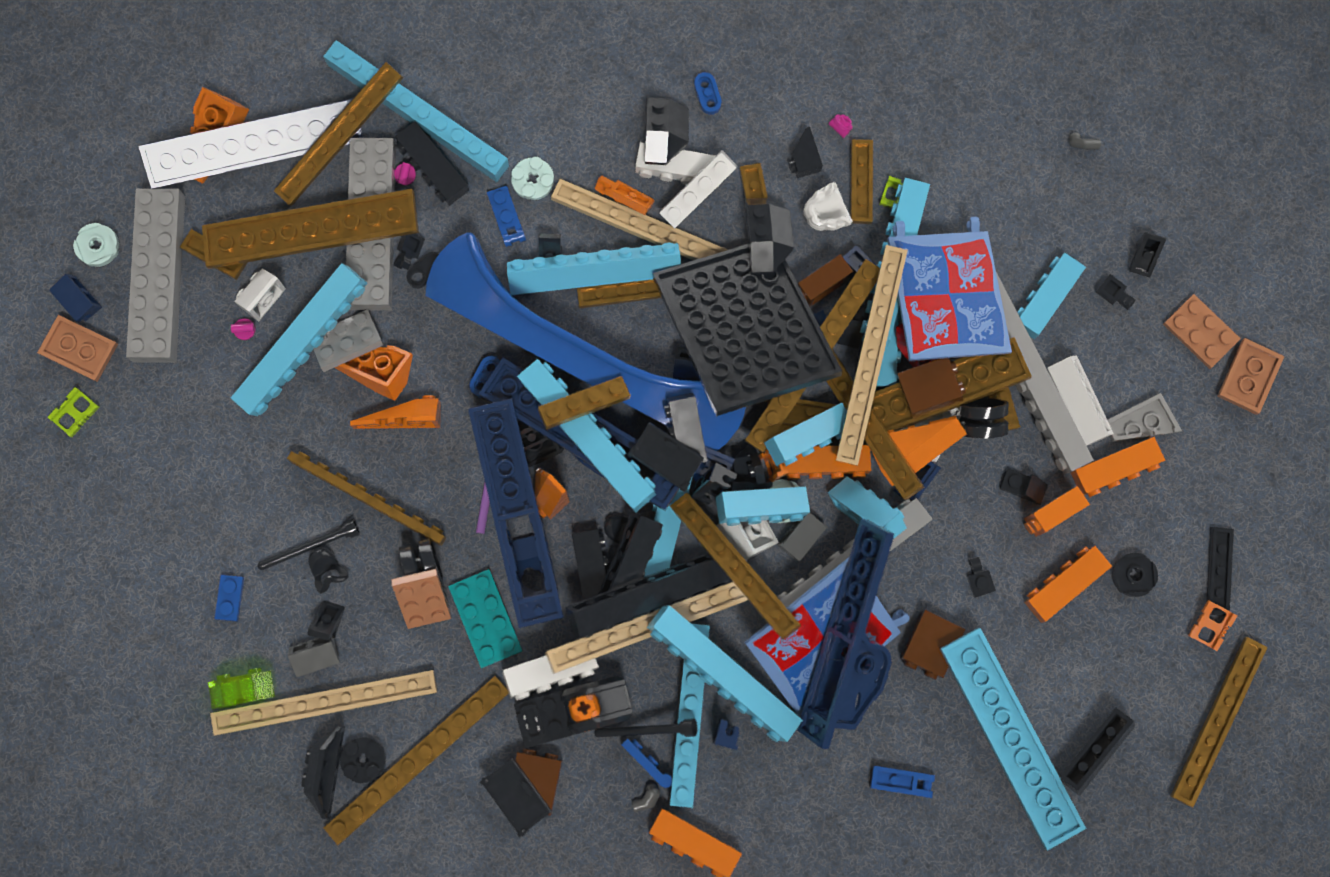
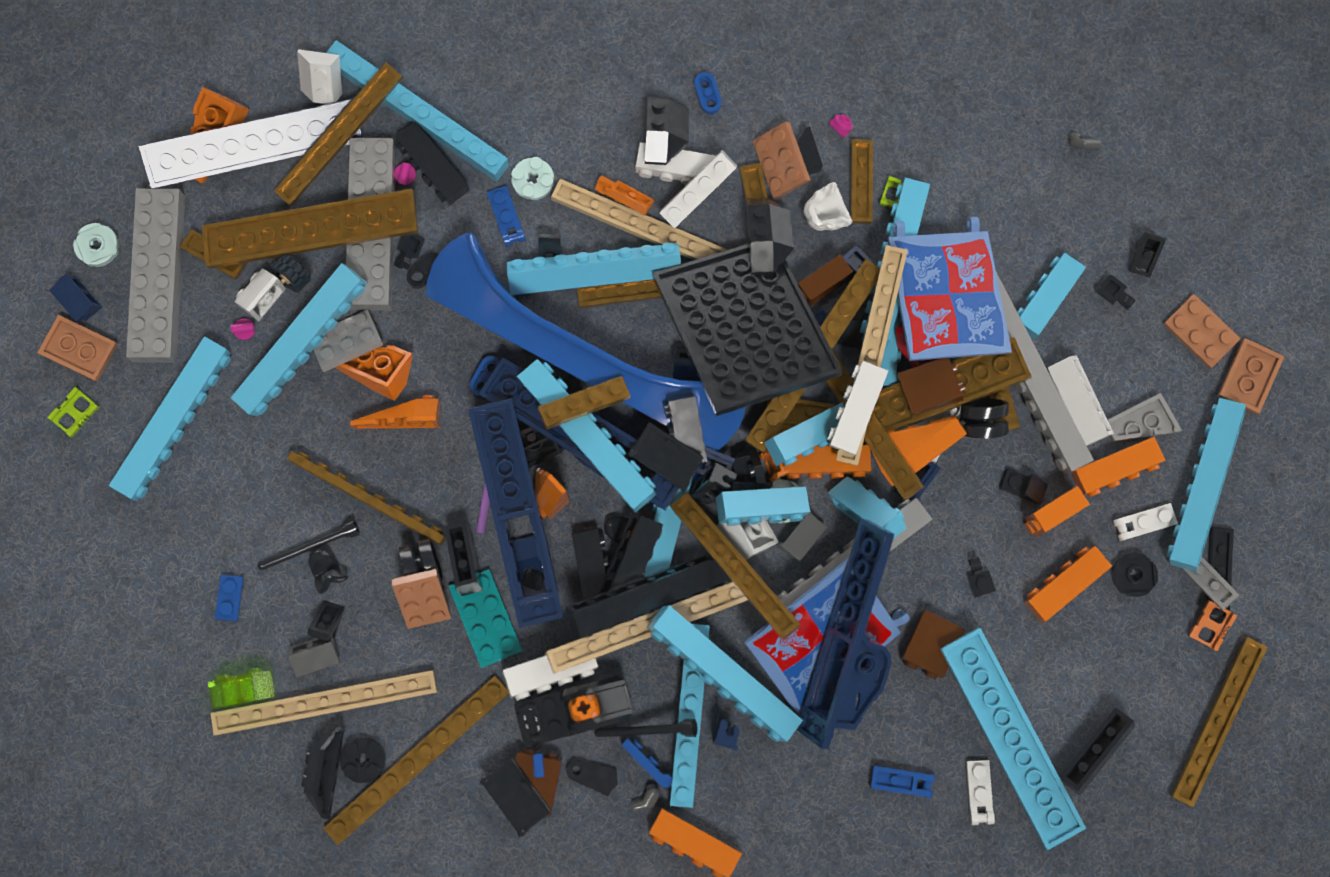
(170, 419): none -> medium azure brick
(290, 273): none -> black wheel
(320, 76): none -> white slope
(463, 558): none -> black brick
(538, 760): none -> blue tile
(594, 776): none -> black piece
(781, 160): none -> nougat plate
(858, 407): none -> white brick
(979, 791): none -> white plate
(1146, 522): none -> white plate
(1207, 485): none -> medium azure brick
(1213, 584): none -> light grey plate

